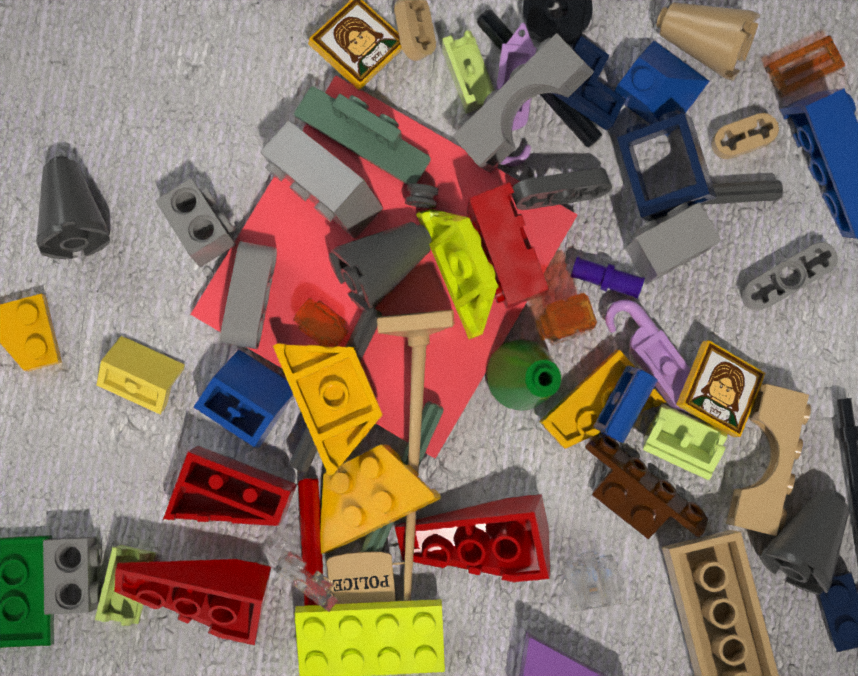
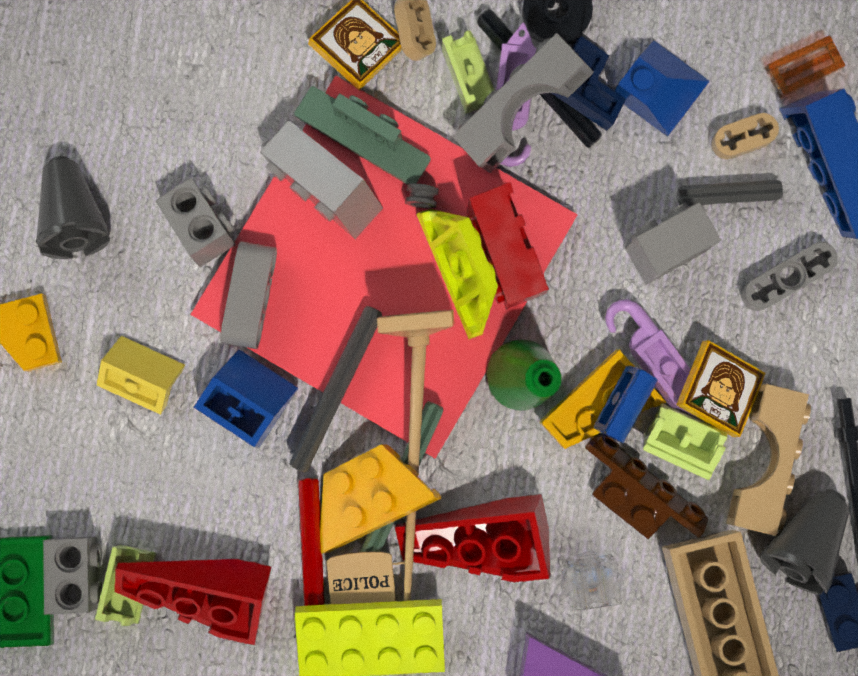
(227, 491): red wedge -> none
(289, 565): clear plate -> none
(321, 323): clear orange brick -> none
(331, 398): yellow wing -> none
(379, 262): dark grey cone -> none
(561, 188): dark grey beam -> none
(566, 319): clear orange brick -> none
(607, 277): dark purple pin -> none
(660, 206): dark blue window -> none
(710, 34): tan cone -> none

